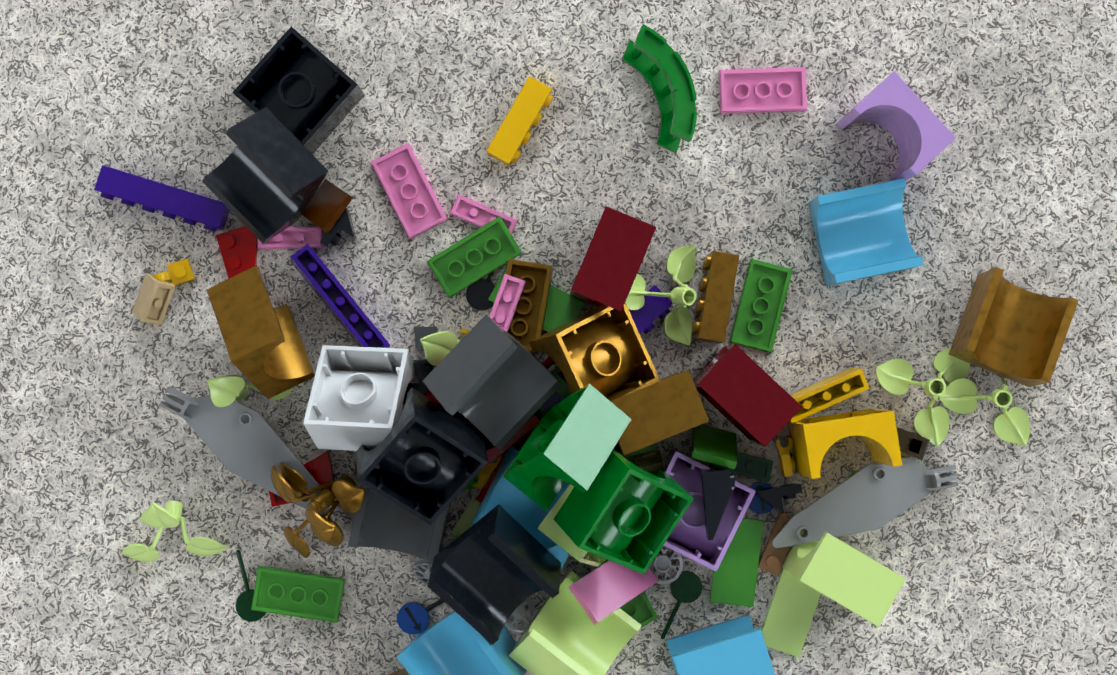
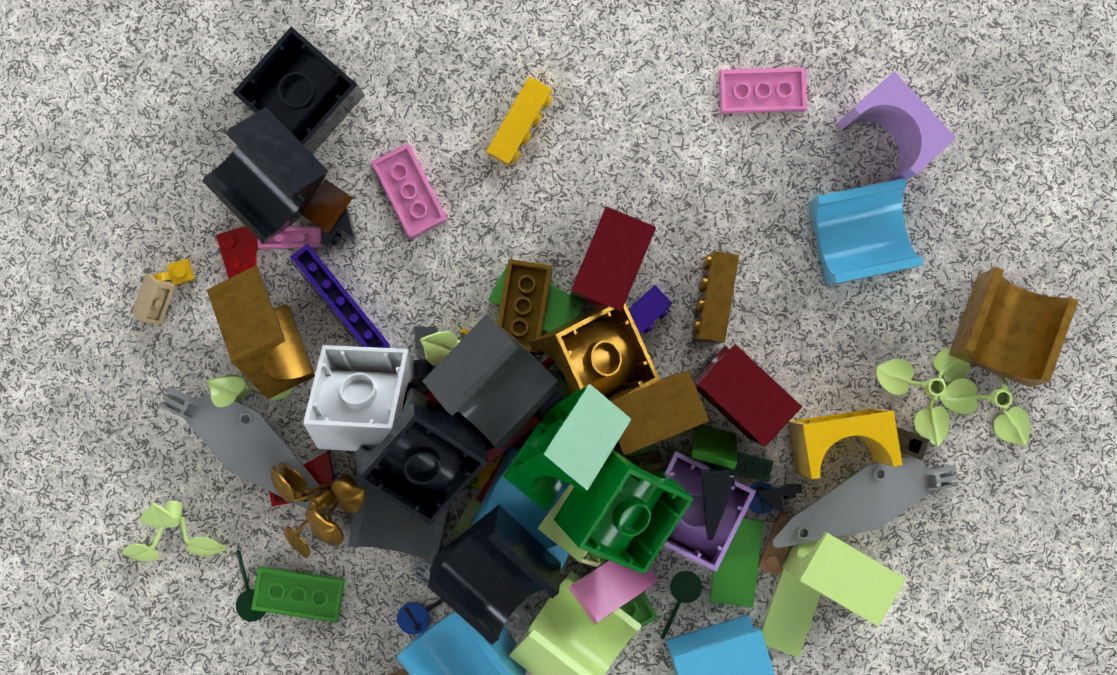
(162, 197): dark purple brick -> none
(474, 257): bright green tile -> none
(478, 214): bright pink tile -> none
(479, 293): black piece -> none
(507, 301): bright pink tile -> none
(663, 564): white wheel -> none
(670, 83): green fence -> none
(682, 265): yellowish green plant -> none
(760, 305): bright green tile -> none
(786, 462): yellow plate -> none
(829, 392): yellow brick -> none

